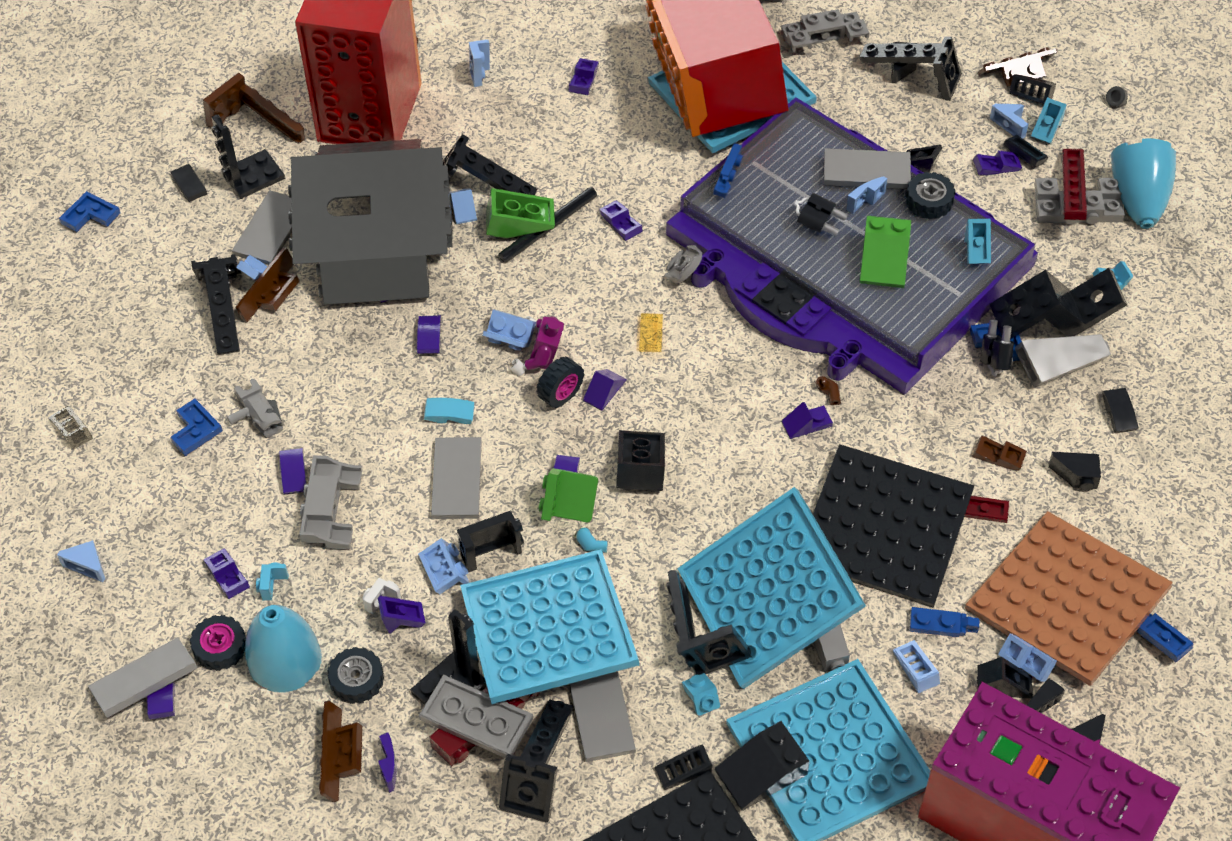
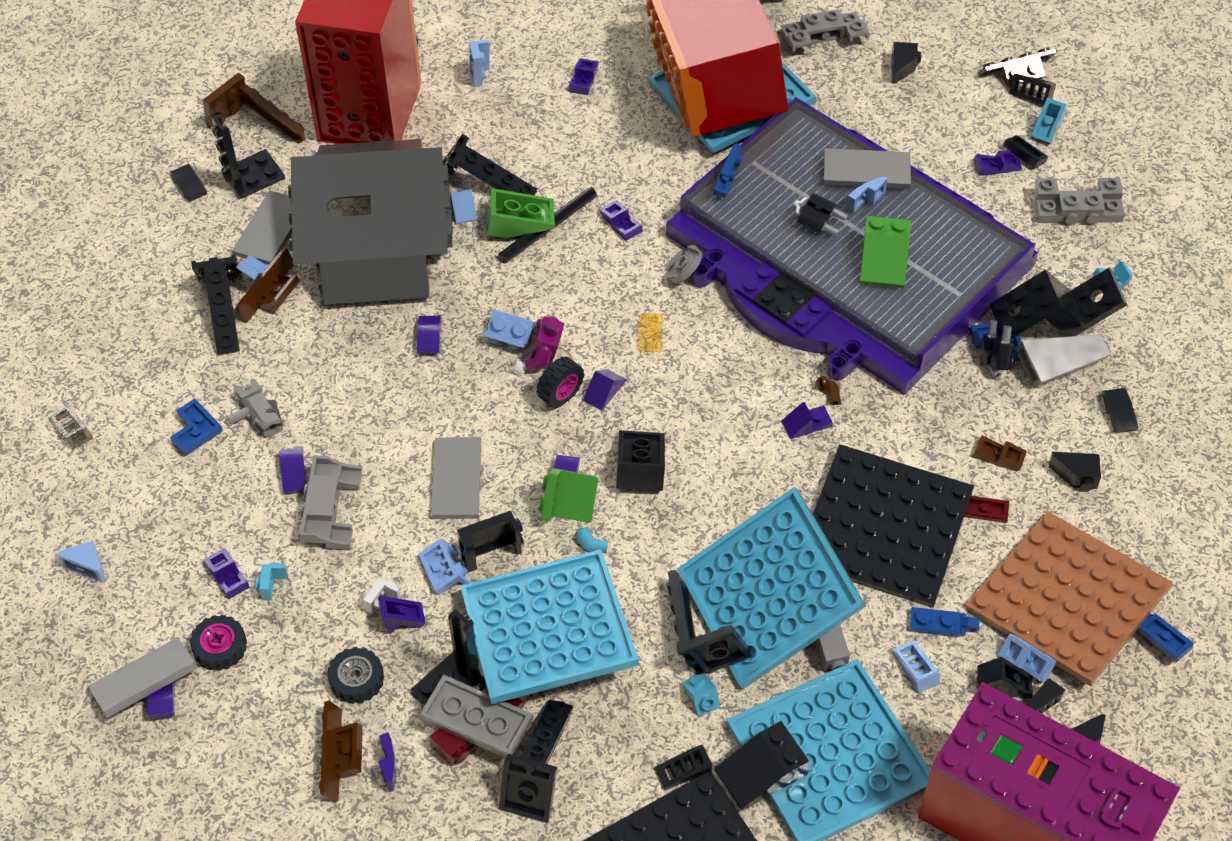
(88, 208): blue plate -> none
(281, 649): medium azure cylinder -> none
(452, 409): medium azure slope -> none
(602, 717): light grey tile -> none
(925, 157): black slope -> none
(930, 195): black wheel -> none
(940, 54): black bracket -> none
(978, 241): medium azure slope -> none
(1009, 118): light blue slope -> none
(1074, 184): dark red tile -> none
(1117, 96): dark grey tile -> none
(1145, 178): medium azure cylinder -> none

